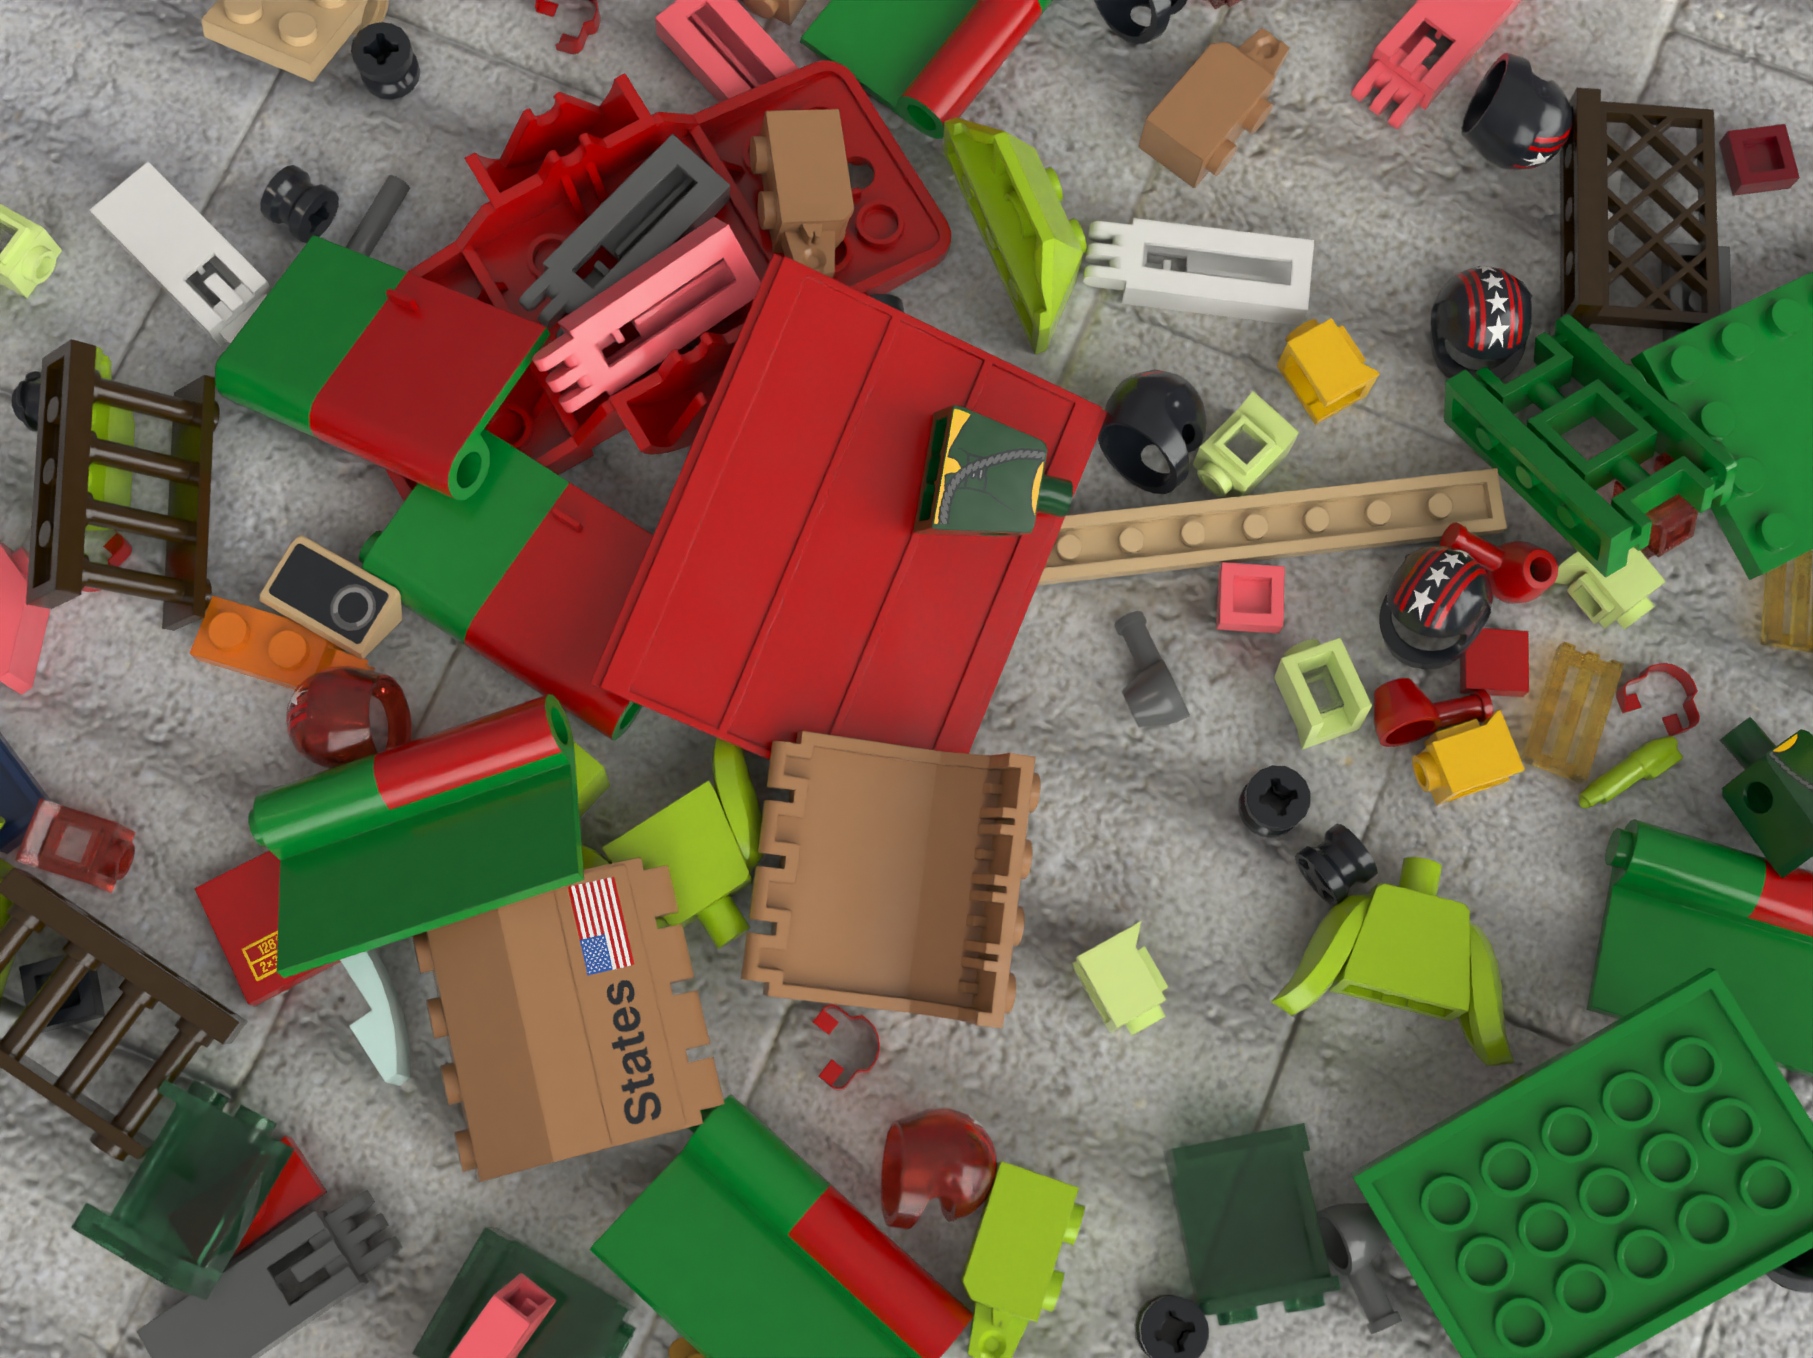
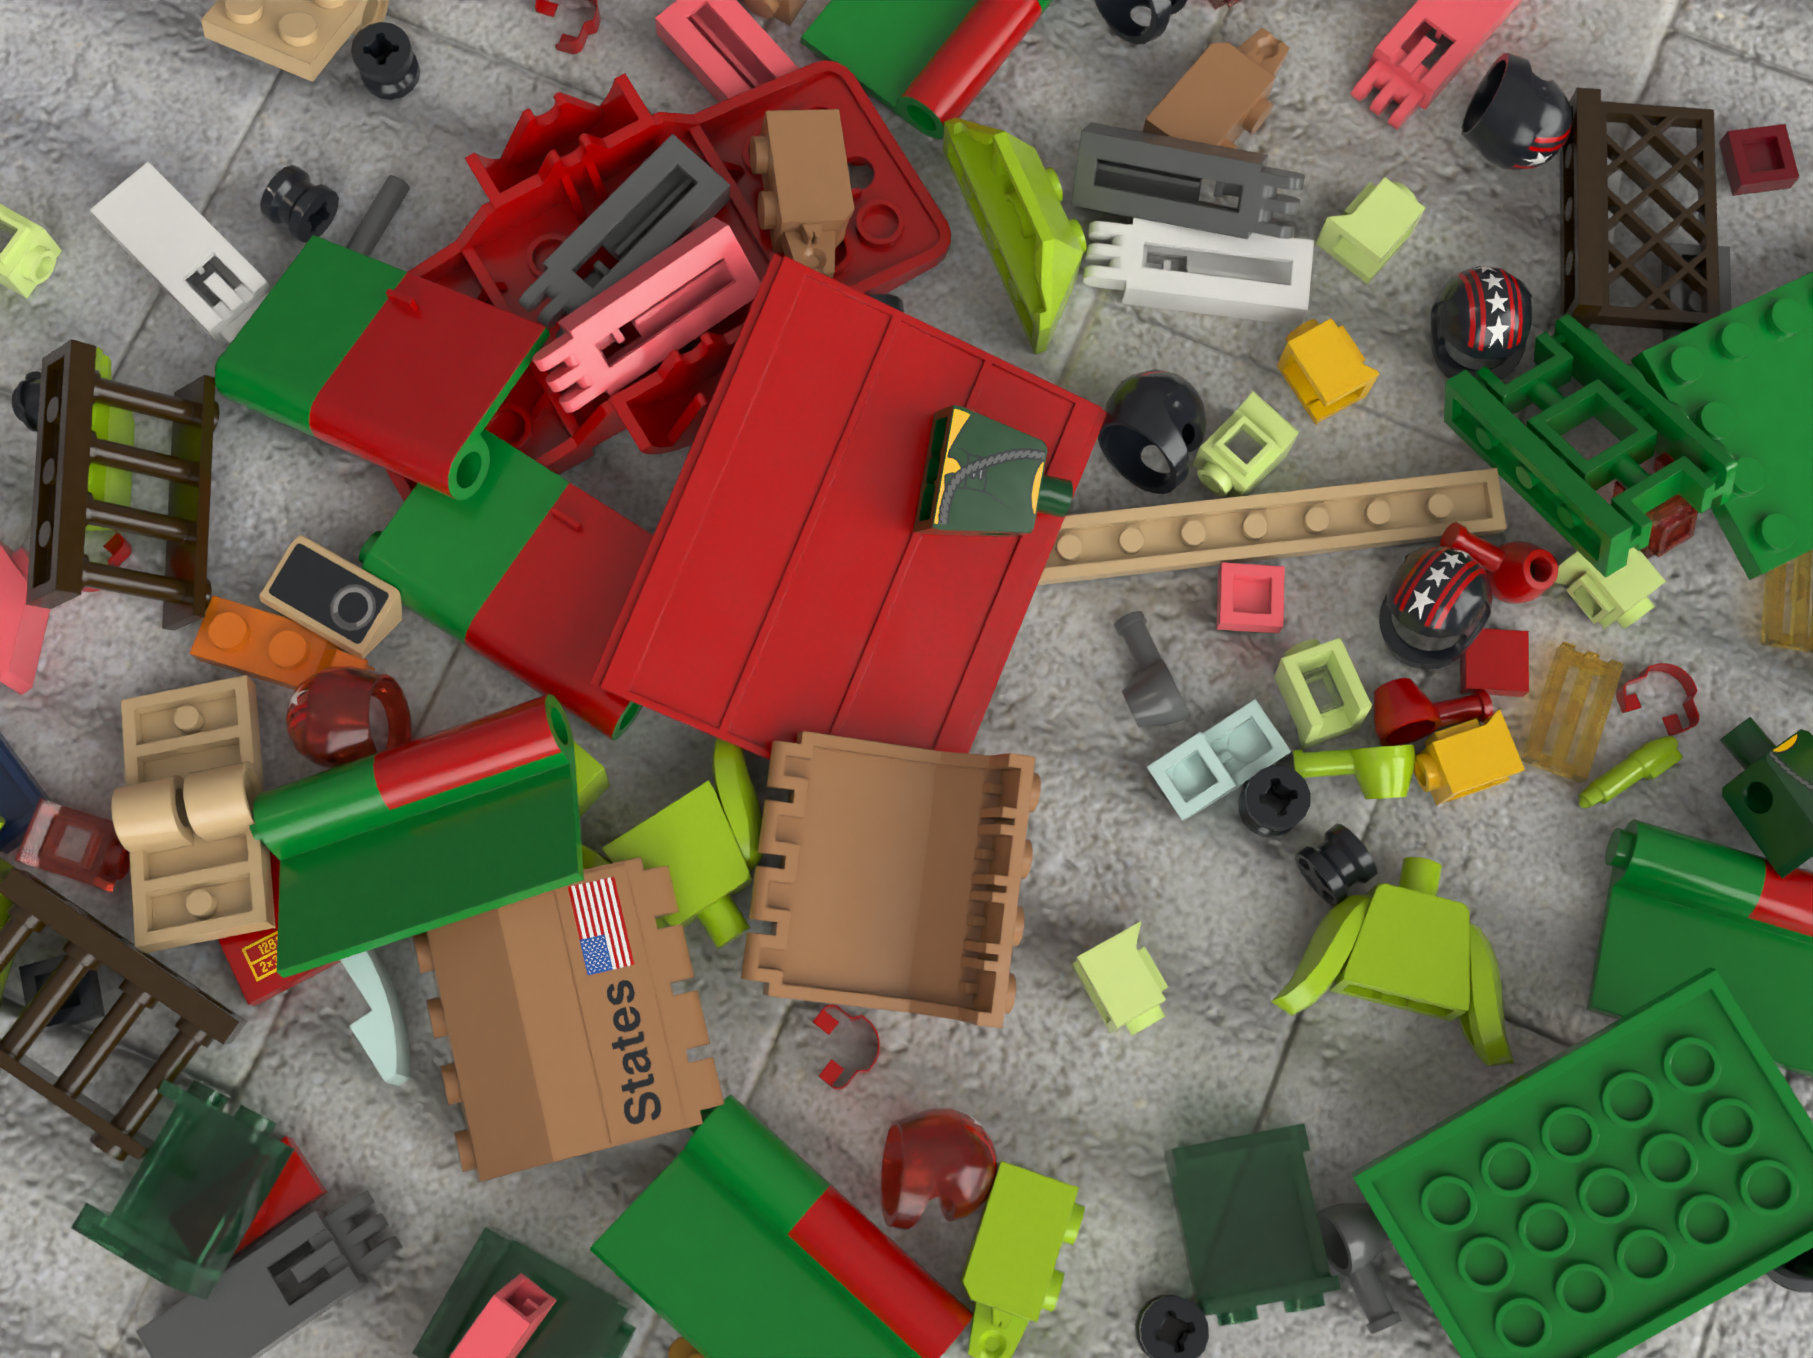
(189, 814): none -> tan plate
(1162, 181): none -> dark grey hinge
(1219, 760): none -> light aqua slope
(1371, 228): none -> yellowish green window
(1378, 770): none -> lime bar

